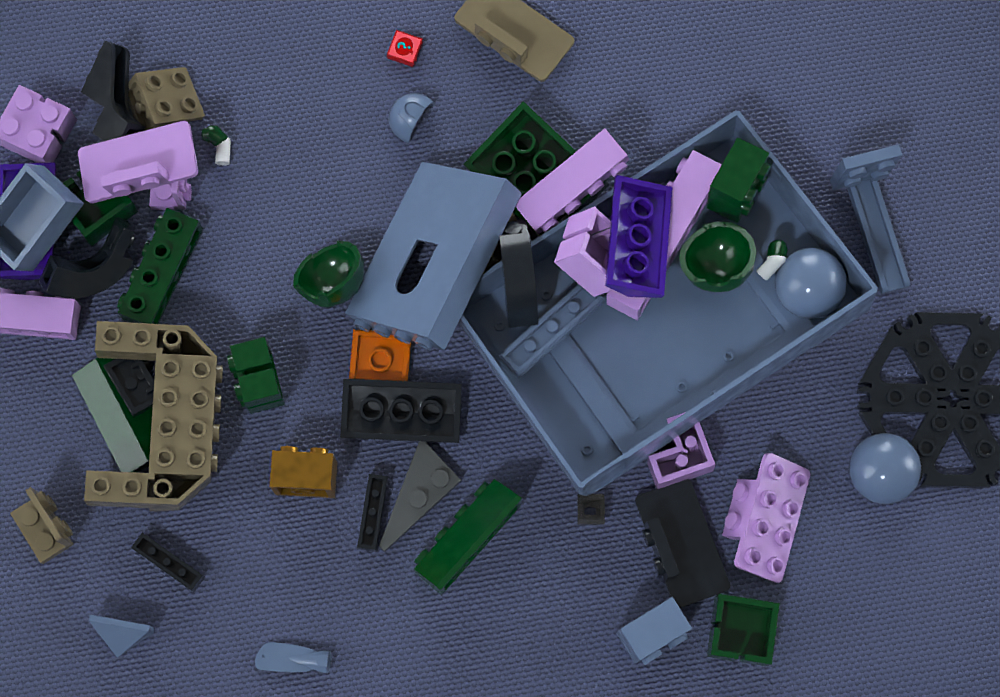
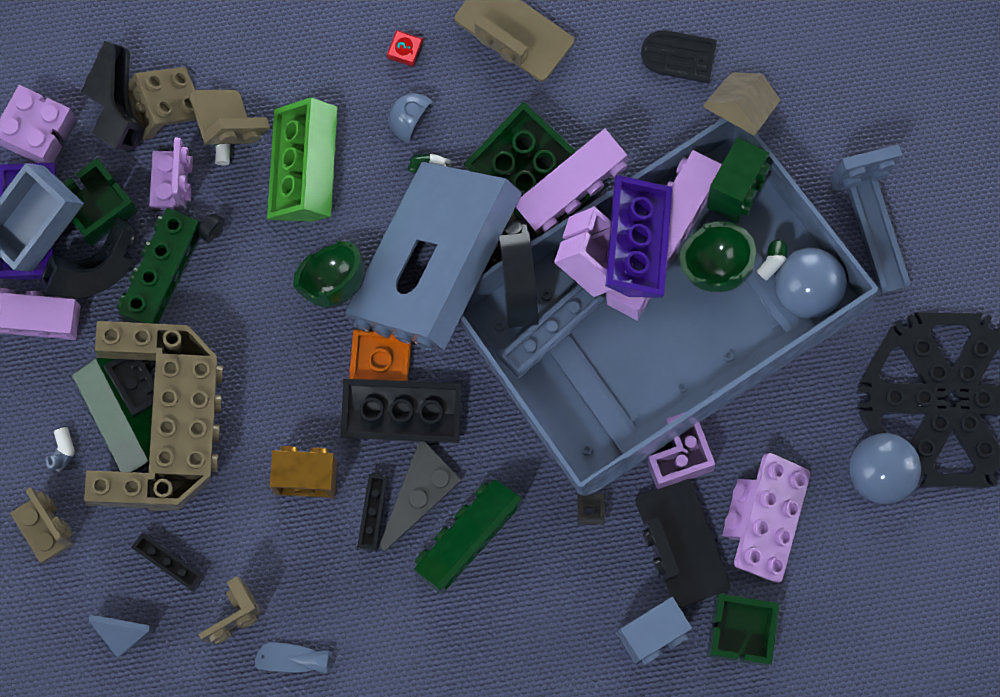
(64, 452): none -> arm
(137, 162): lavender bracket -> none
(211, 227): none -> black tile
(224, 118): none -> dark tan bracket
(246, 616): none -> dark tan bracket
(257, 375): dark green piece -> none
(302, 161): none -> bright green slope
(416, 160): none -> arm
(679, 55): none -> black window
(744, 101): none -> dark tan slope

